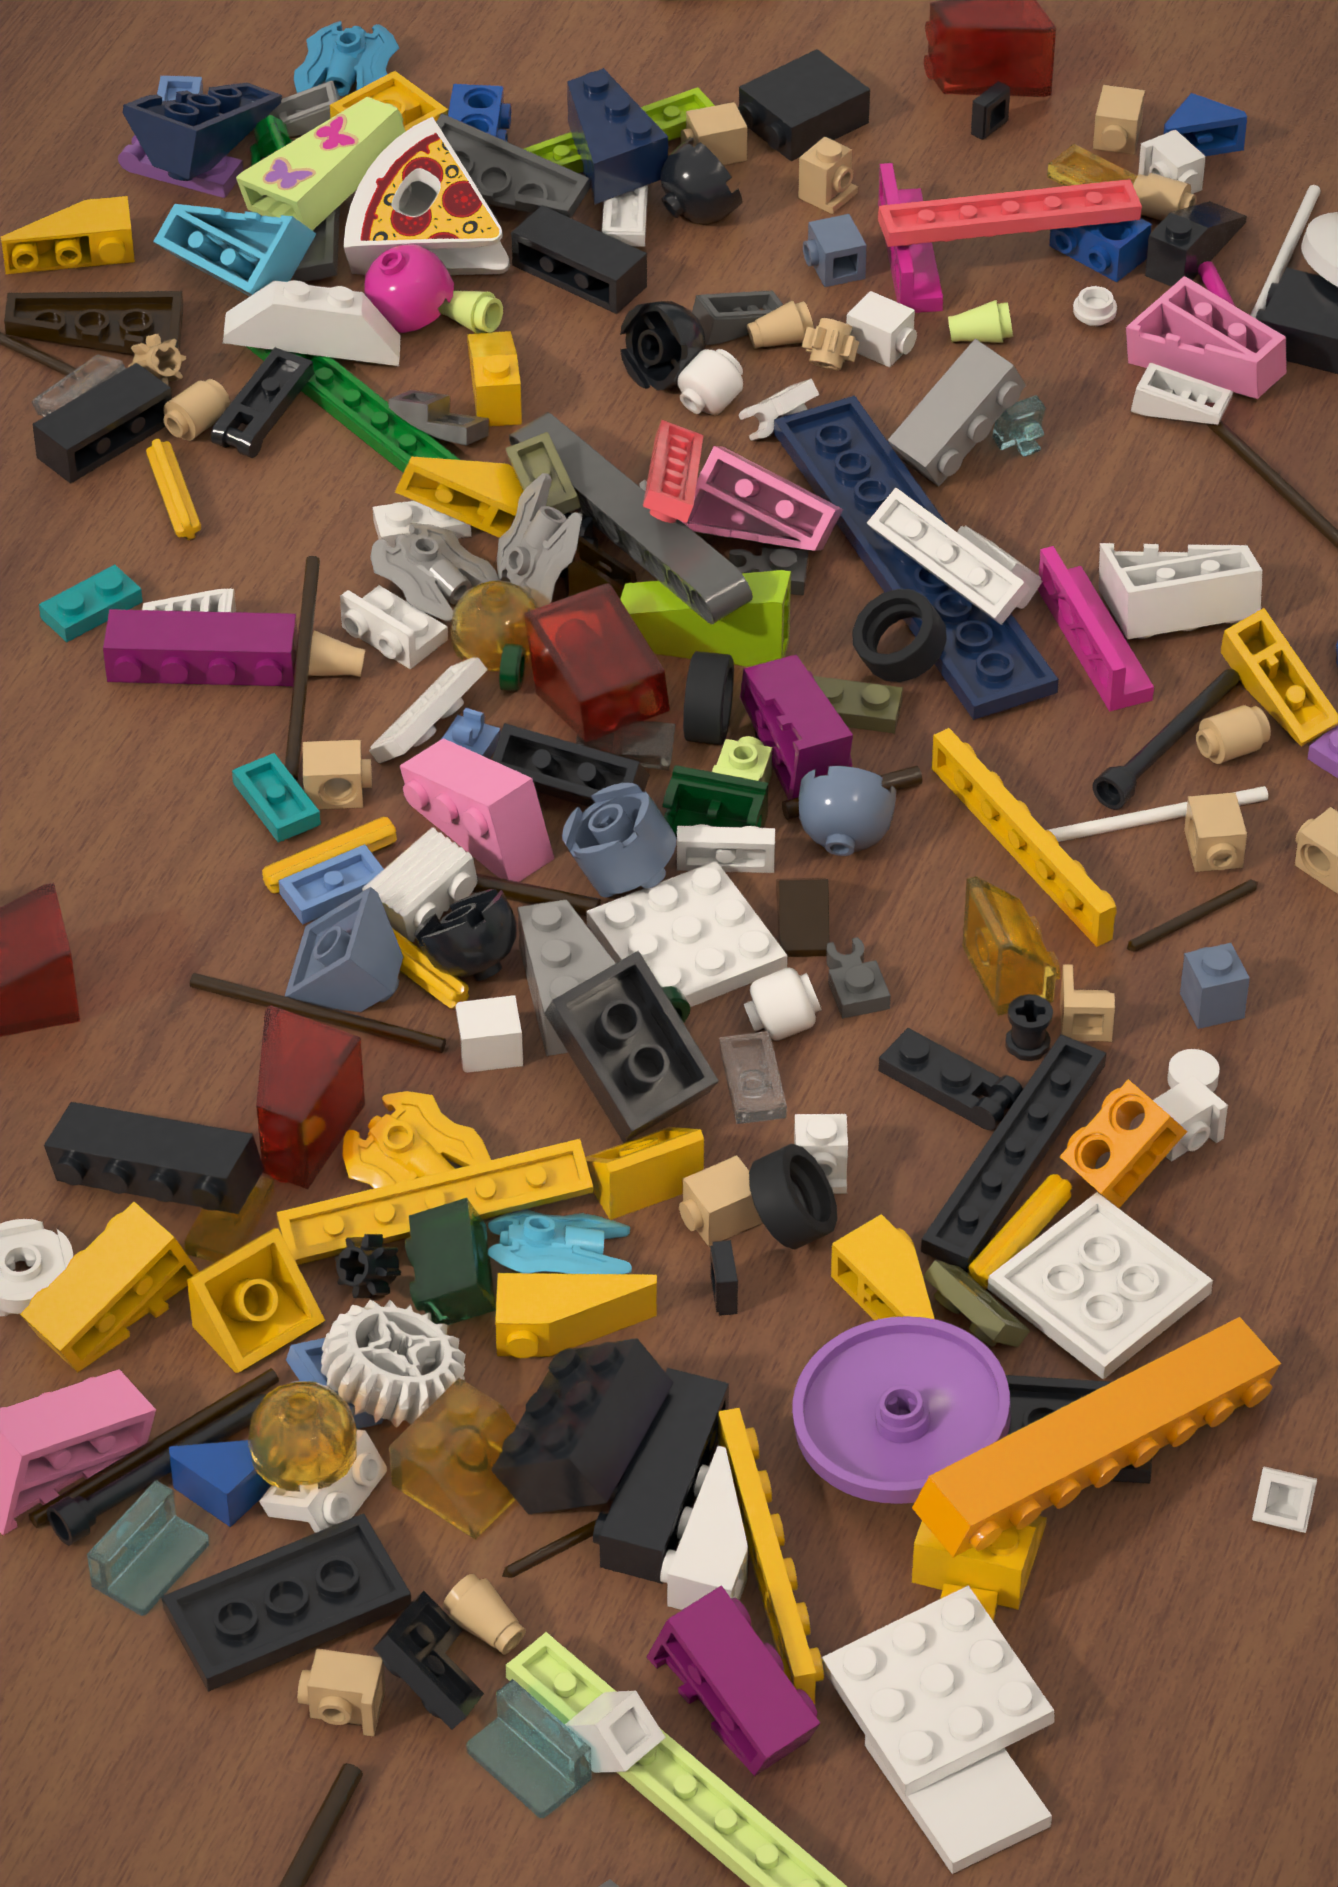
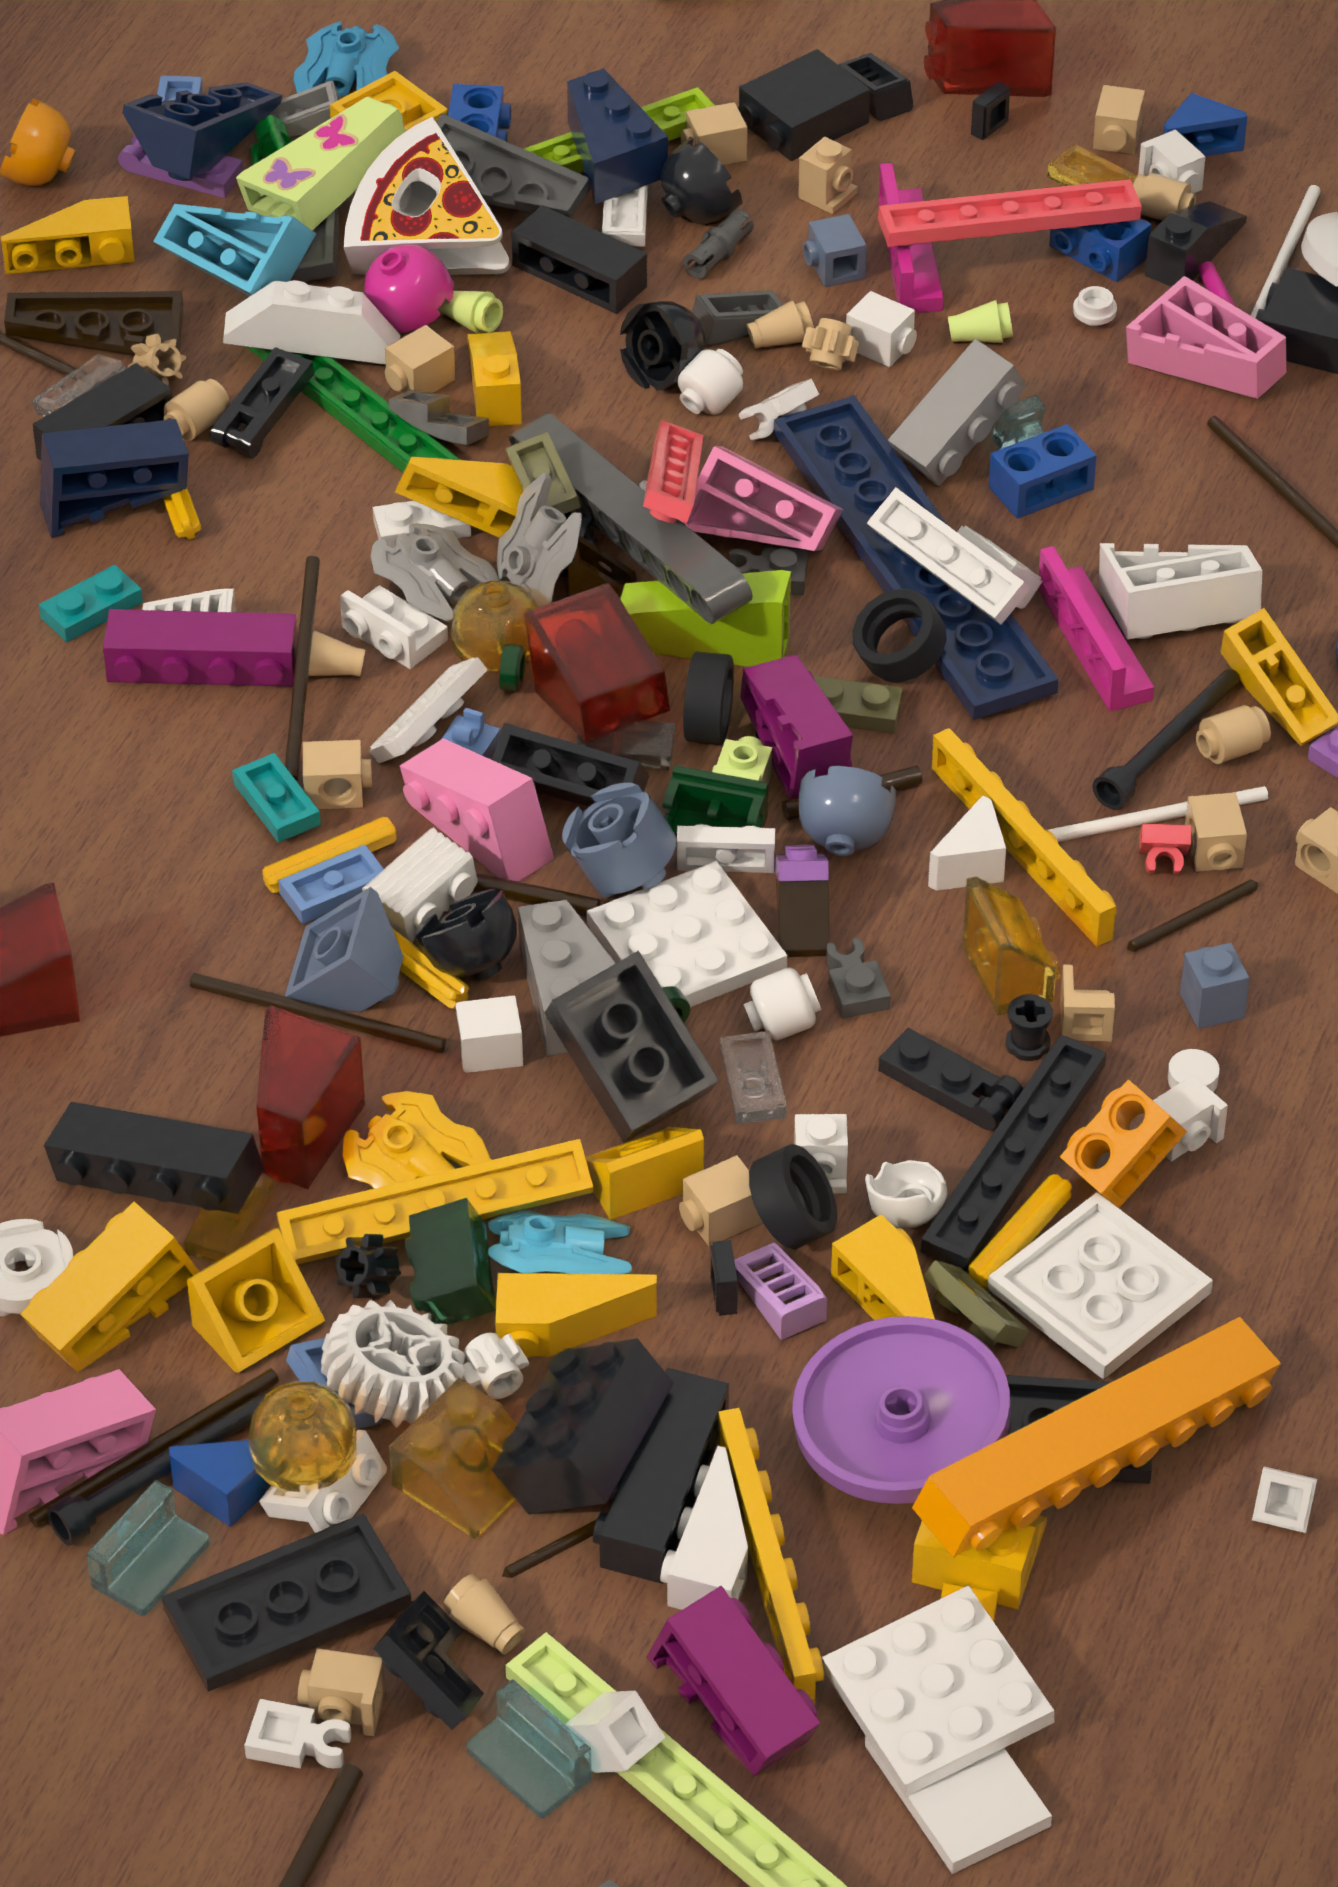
(38, 146): none -> light orange cylinder
(108, 468): none -> dark blue wedge
(289, 1732): none -> white plate
(420, 362): none -> tan brick
(494, 1365): none -> white gear
(718, 243): none -> dark grey pin
(784, 1319): none -> lavender slope
(801, 864): none -> medium lavender plate
(888, 88): none -> black slope
(907, 1193): none -> white hair
(969, 850): none -> white slope
(1042, 471): none -> blue brick
(1164, 841): none -> coral tile
(1173, 396): white slope -> none

